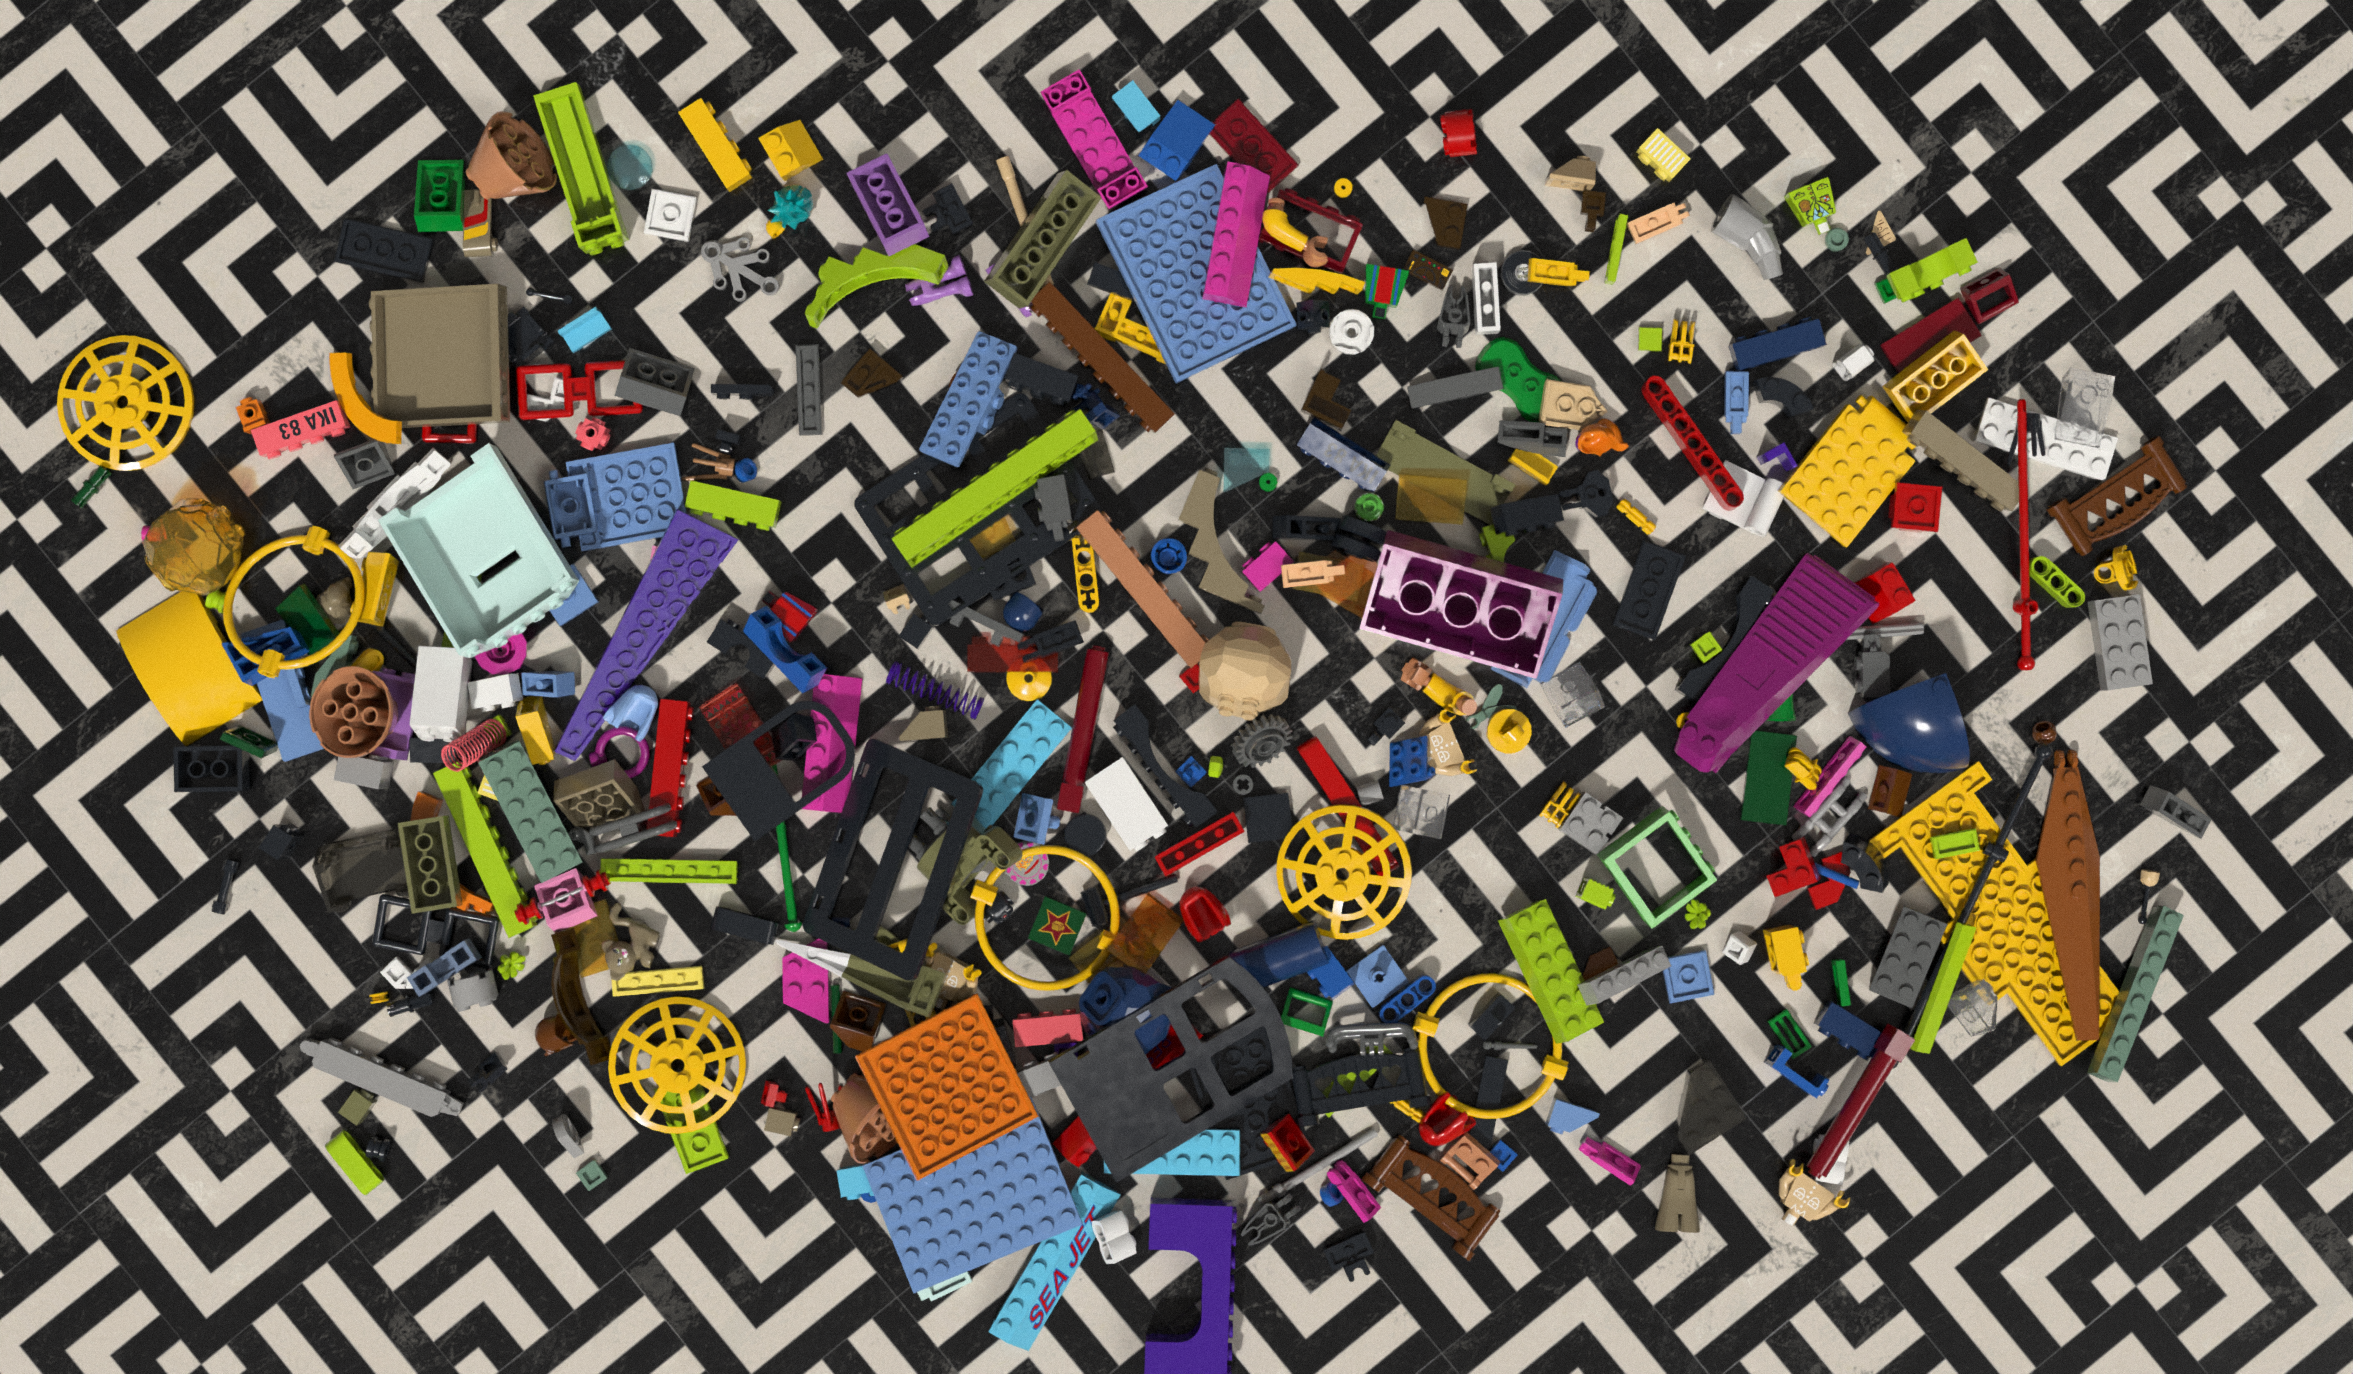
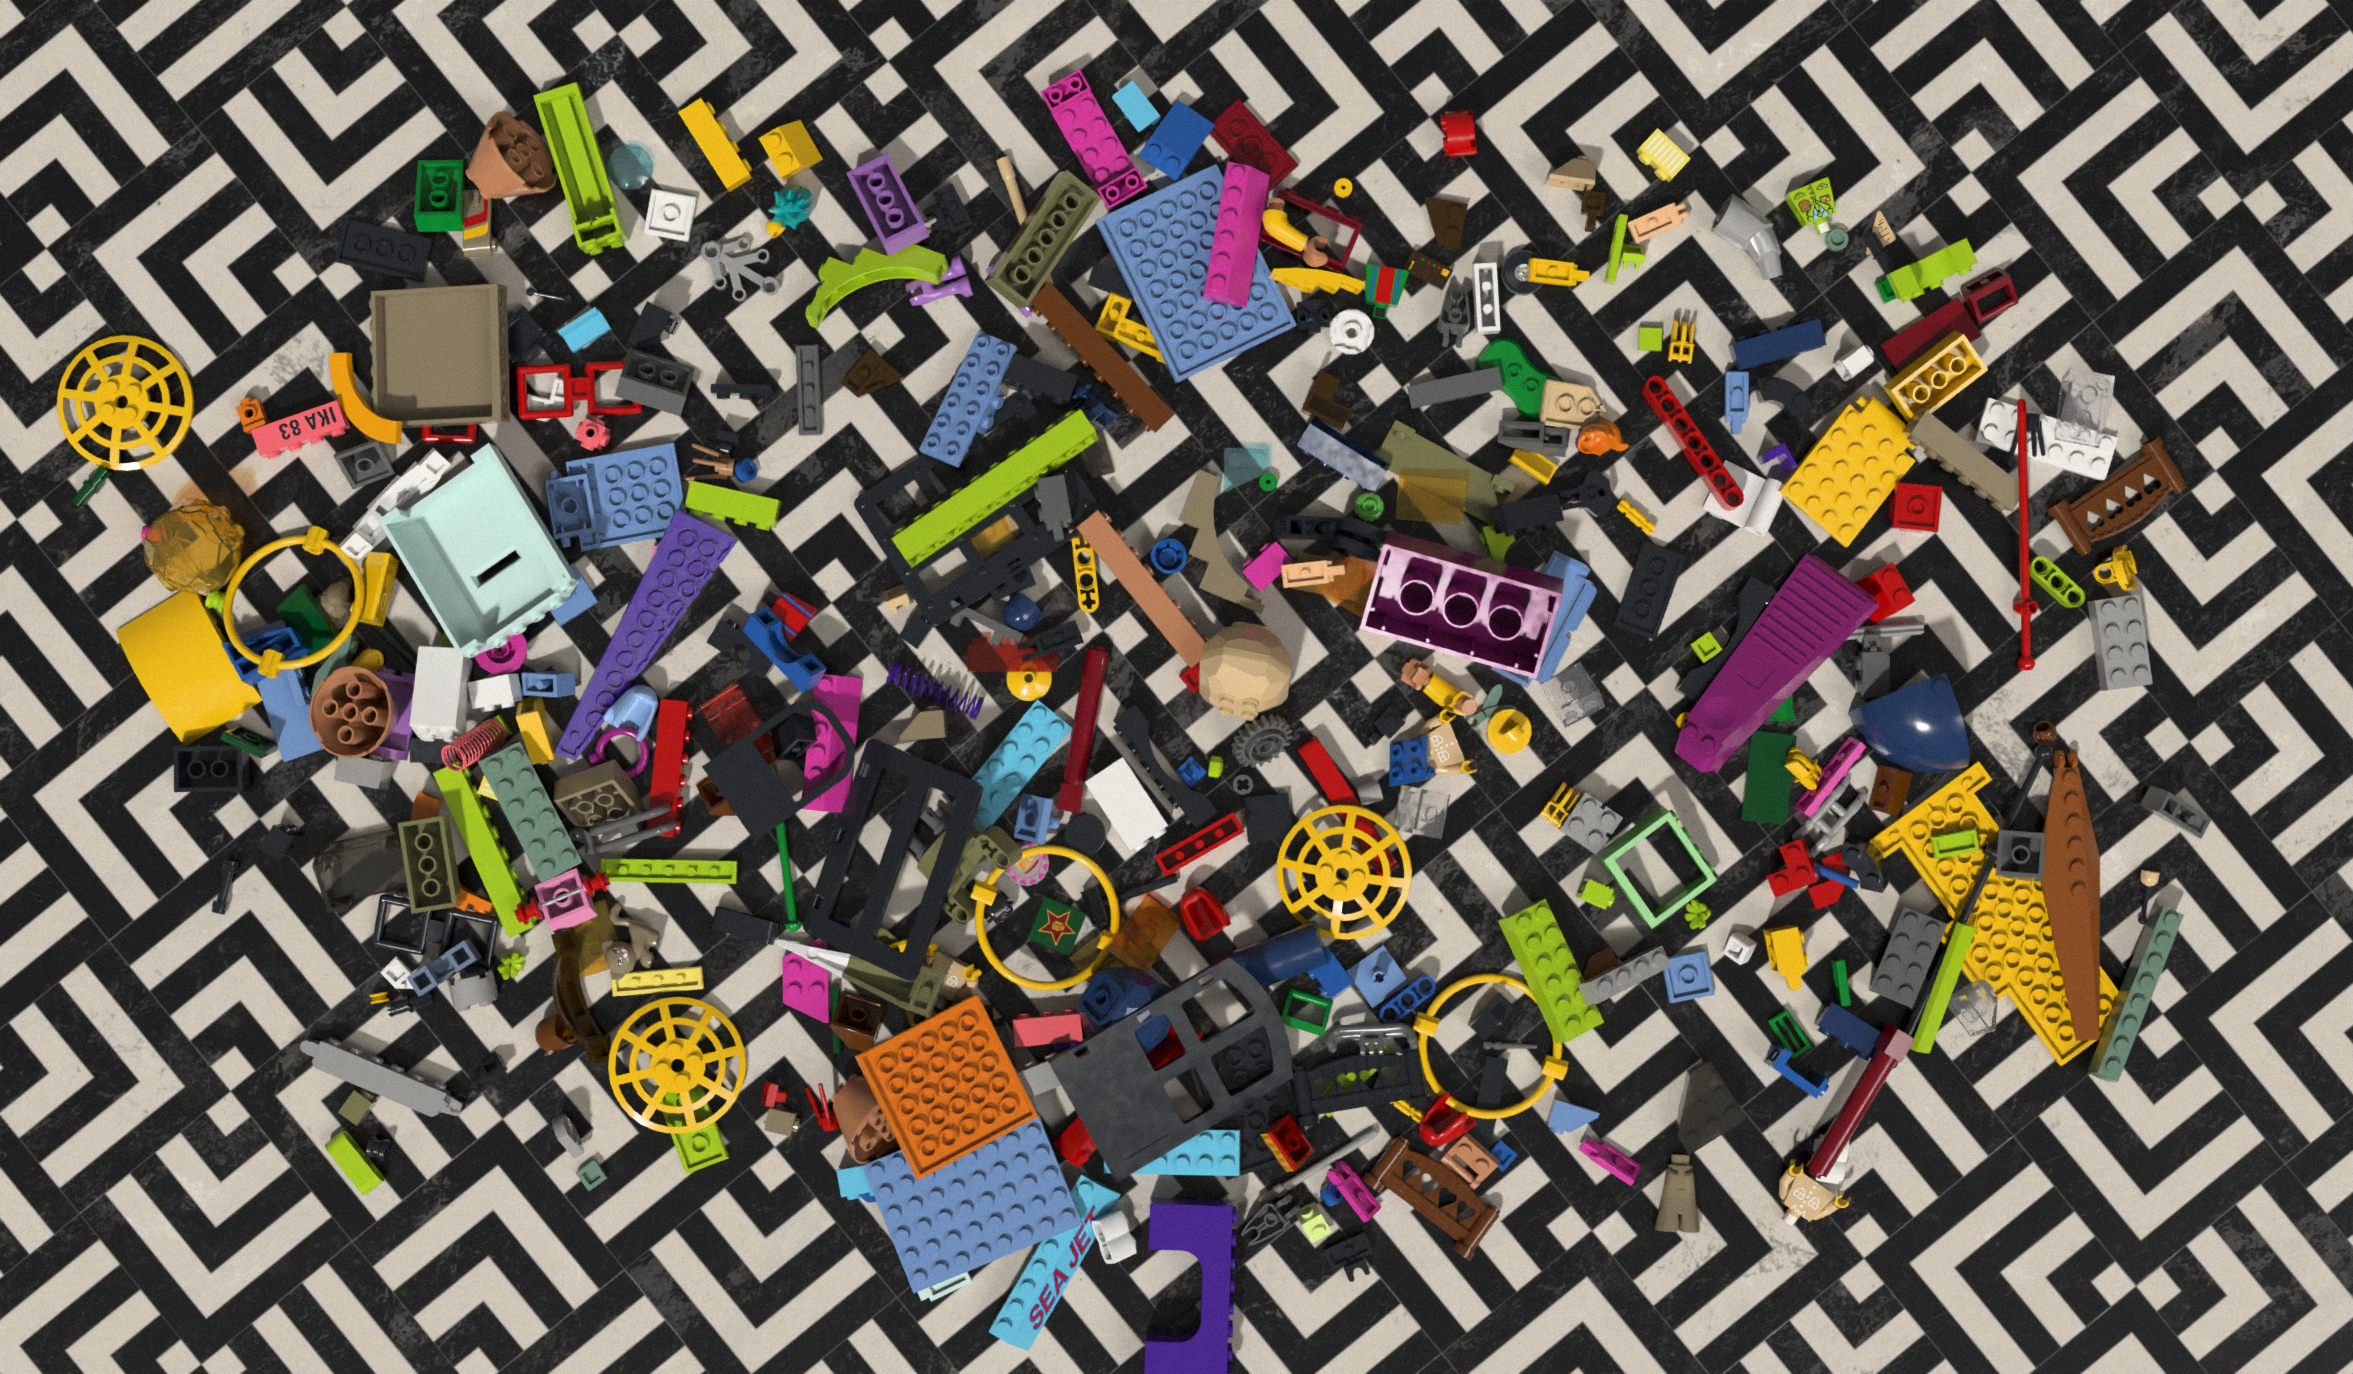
(653, 326): none -> black slope
(1313, 1222): none -> yellowish green bracket
(1634, 254): none -> lime tile
(2020, 855): none -> dark grey slope

